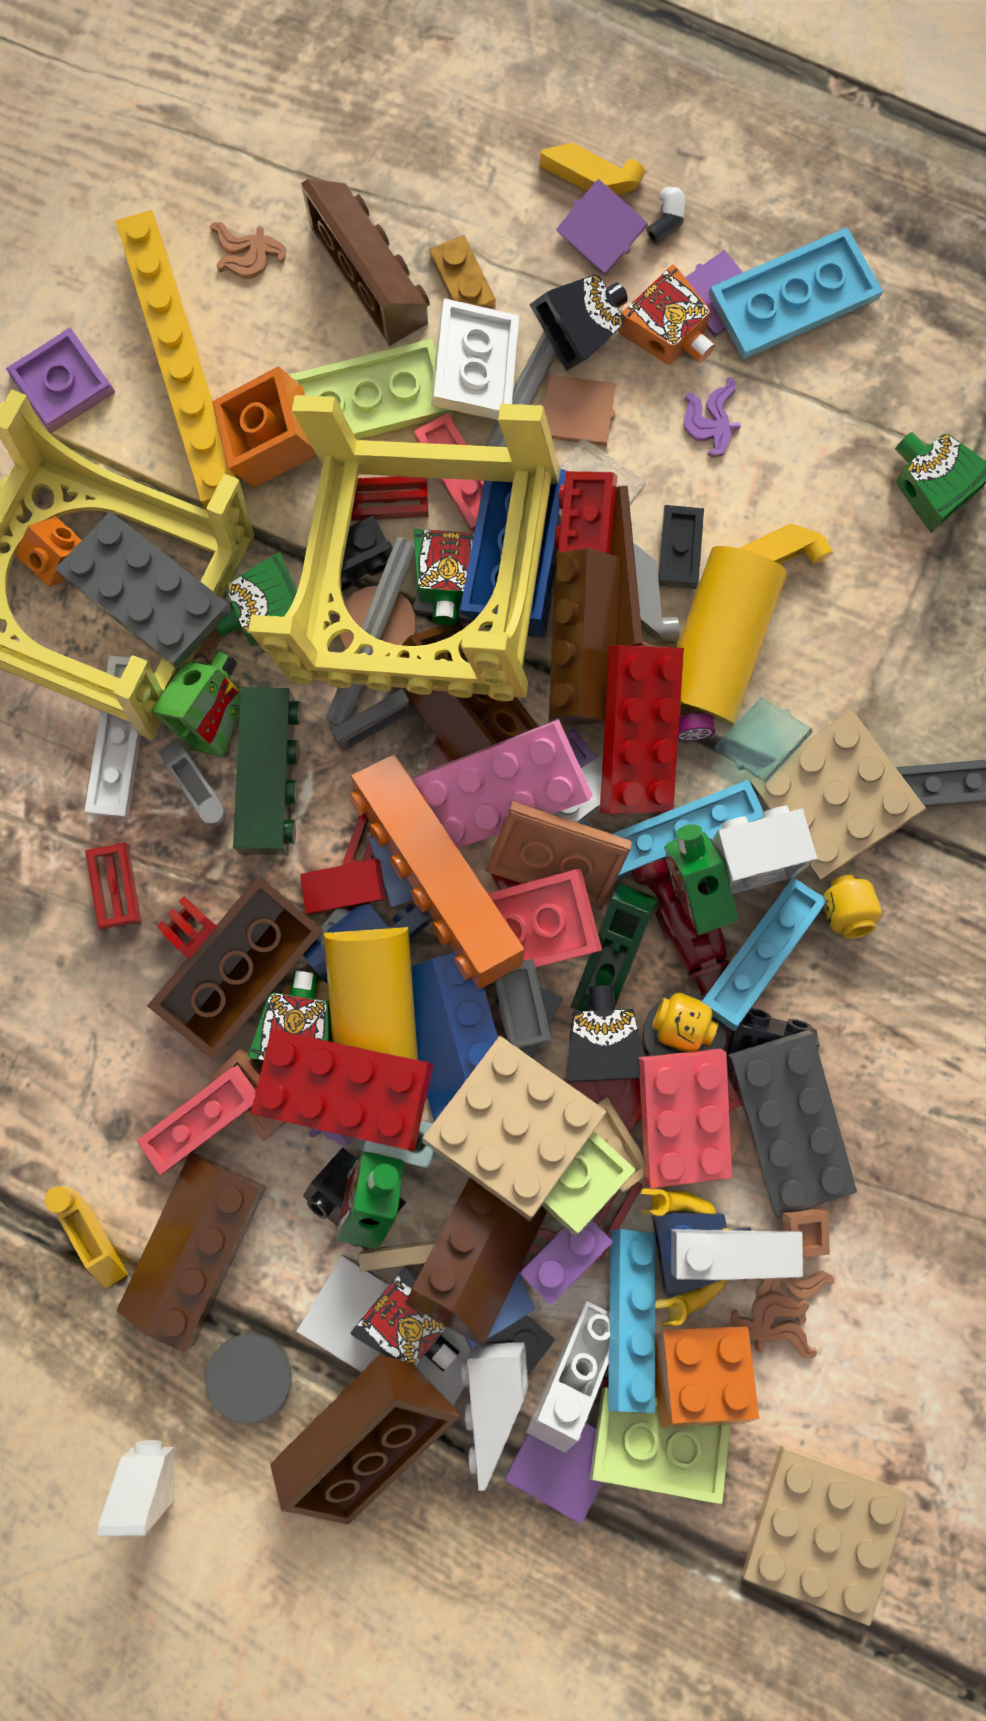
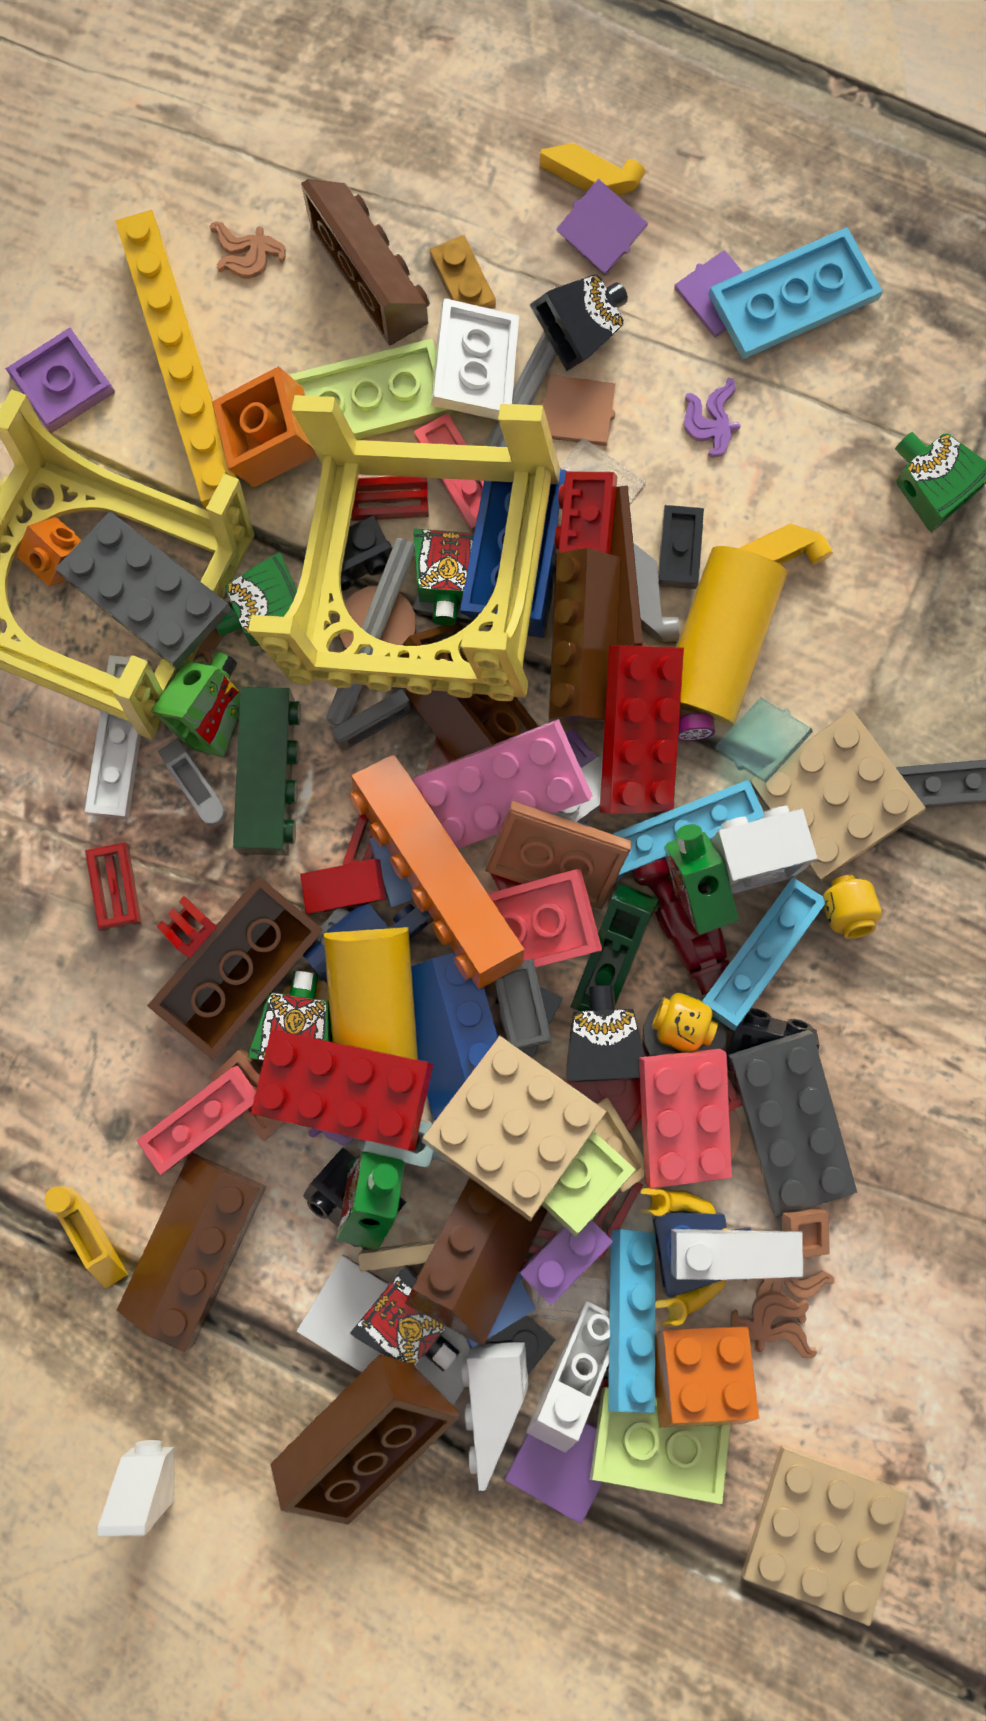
(248, 1378): dark grey tile -> none
(669, 319): torso -> none
(672, 214): arm -> none

